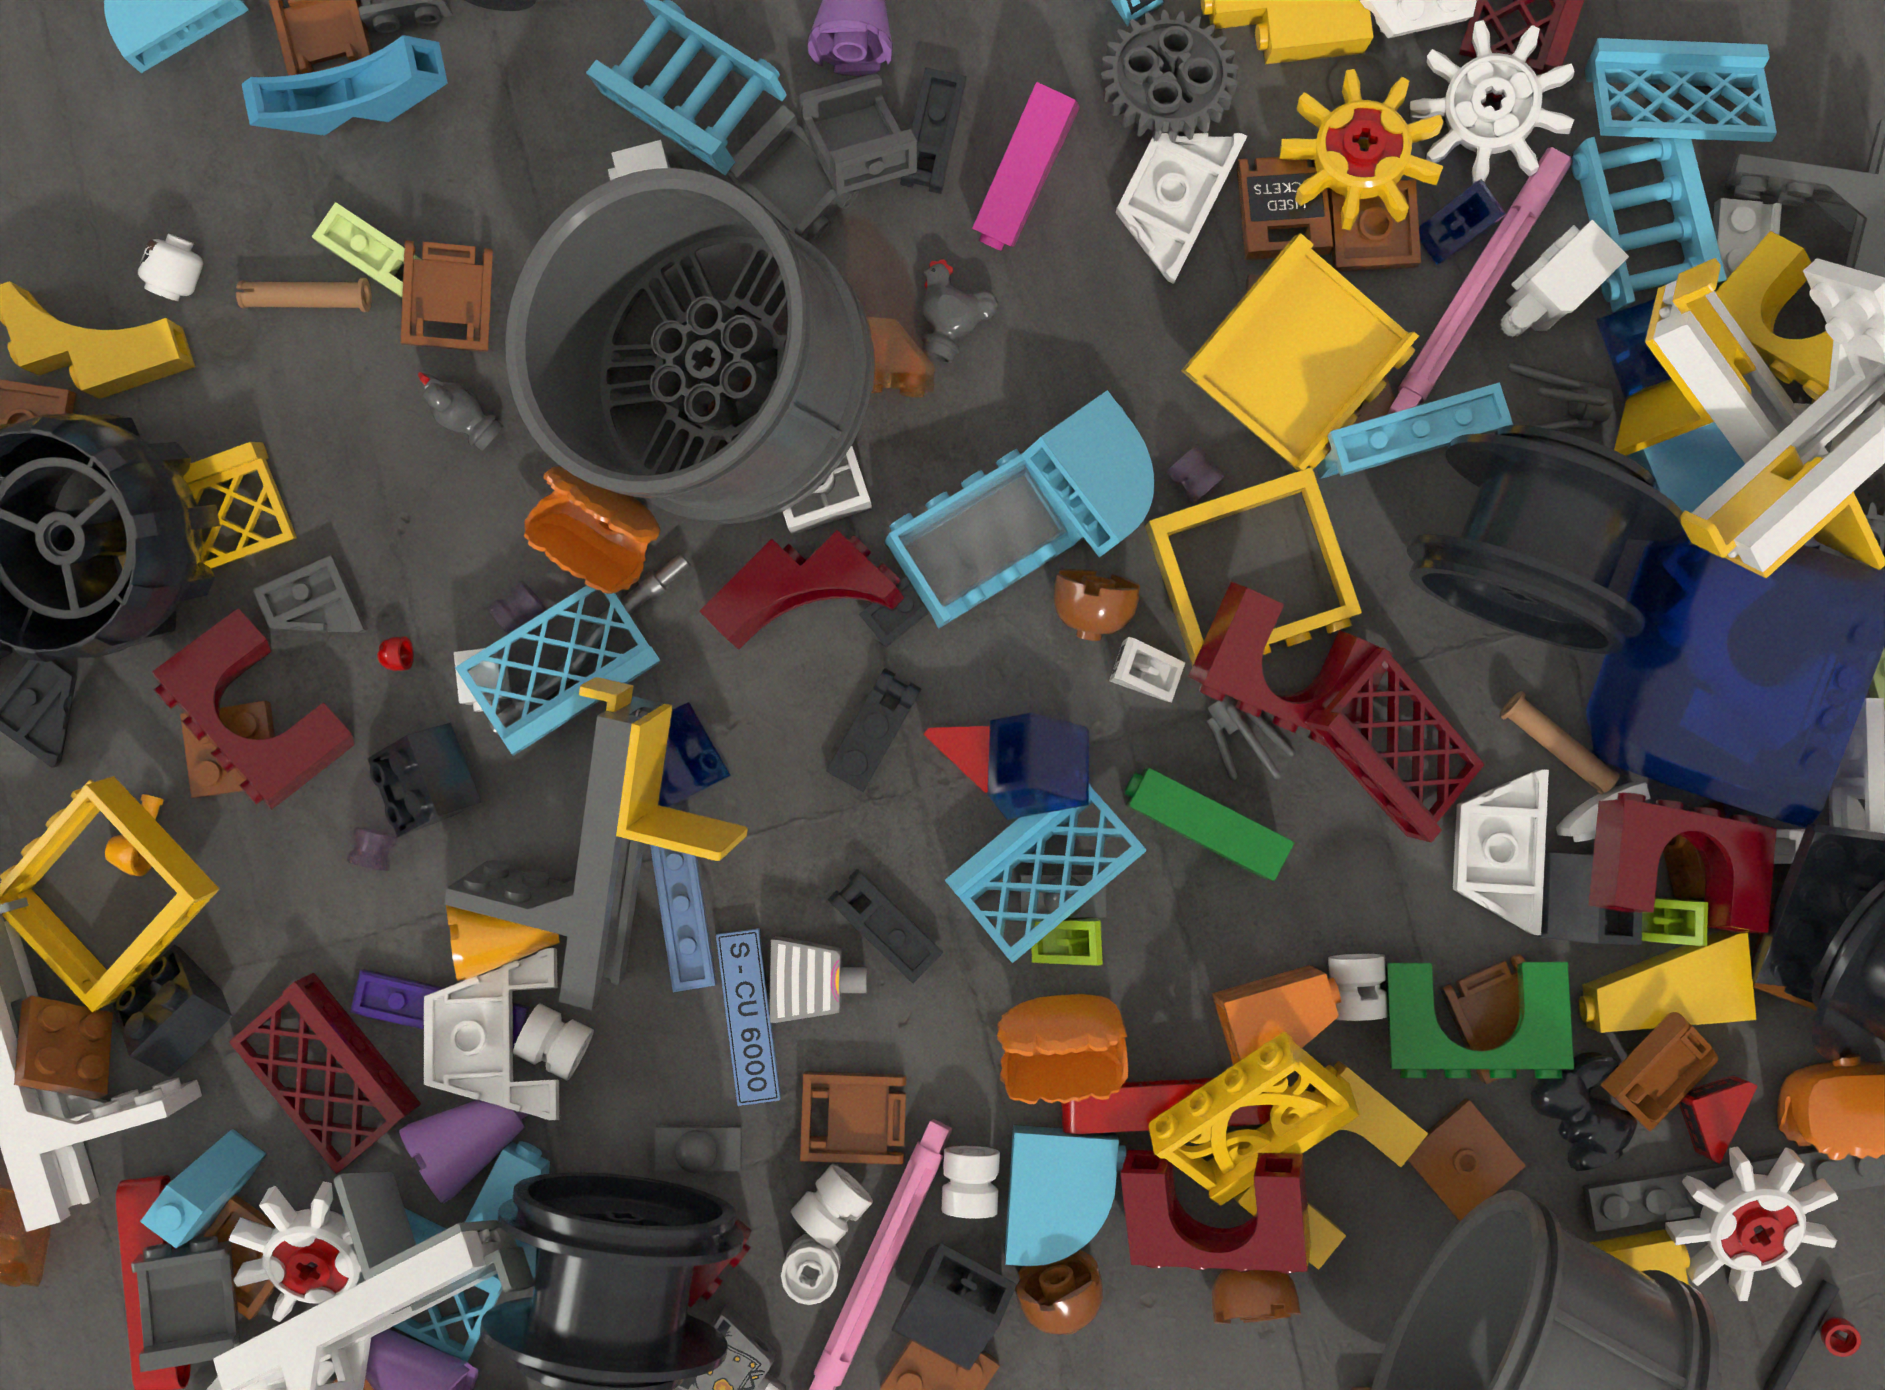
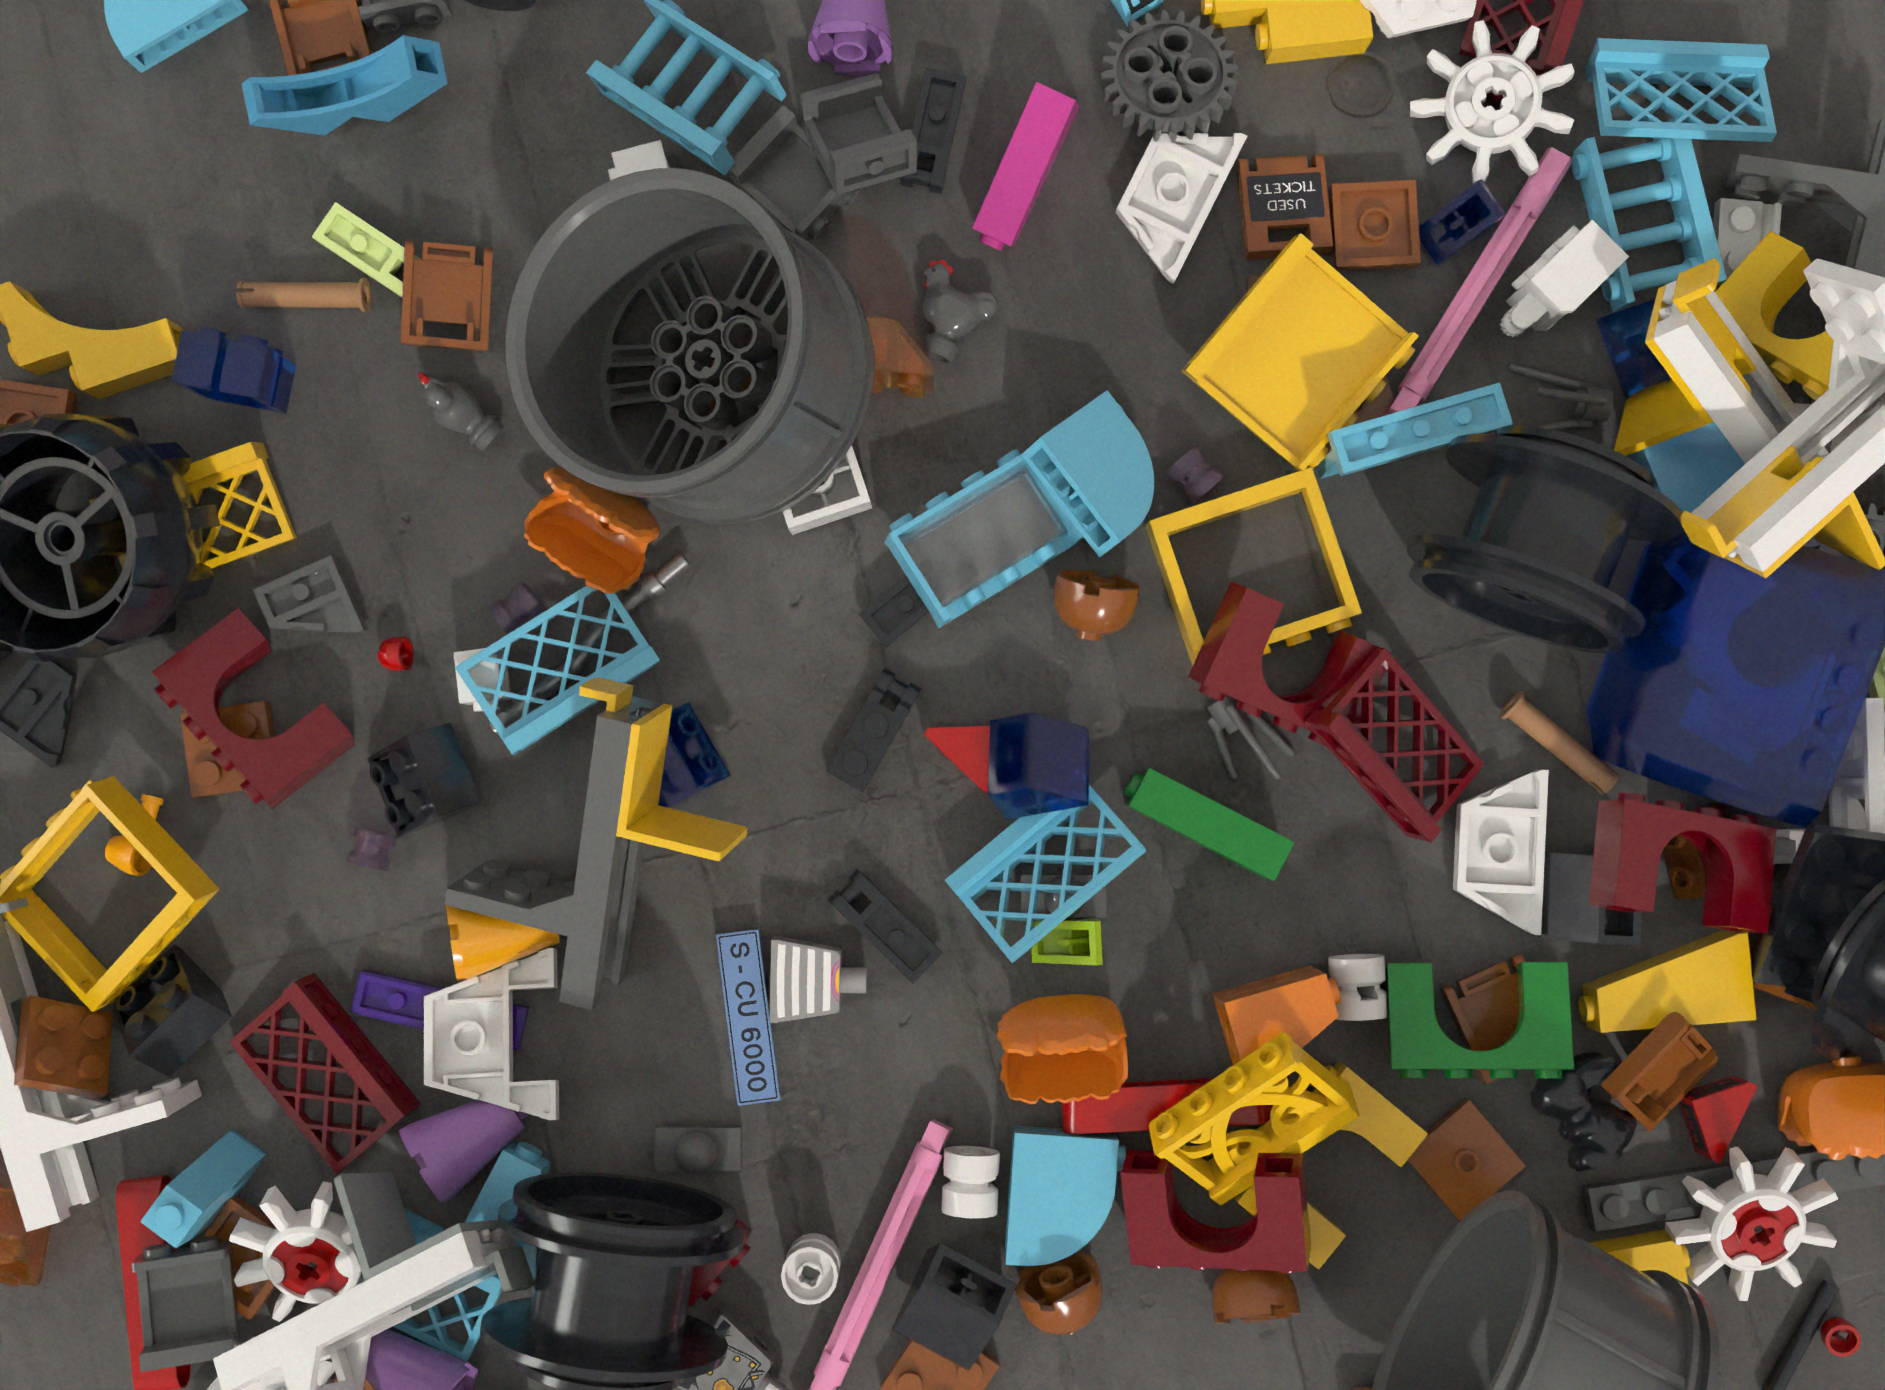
(170, 267): white head -> none
(233, 370): none -> clear blue piece
(553, 1041): white wheel -> none
(683, 919): medium blue tile -> none
(783, 580): dark red arch -> none
(828, 1209): white wheel -> none
(860, 1117): dark orange container -> none
(1147, 670): white slope -> none
(1367, 126): yellow gear -> none
(1583, 819): white slope -> none
(1676, 922): lime slope -> none

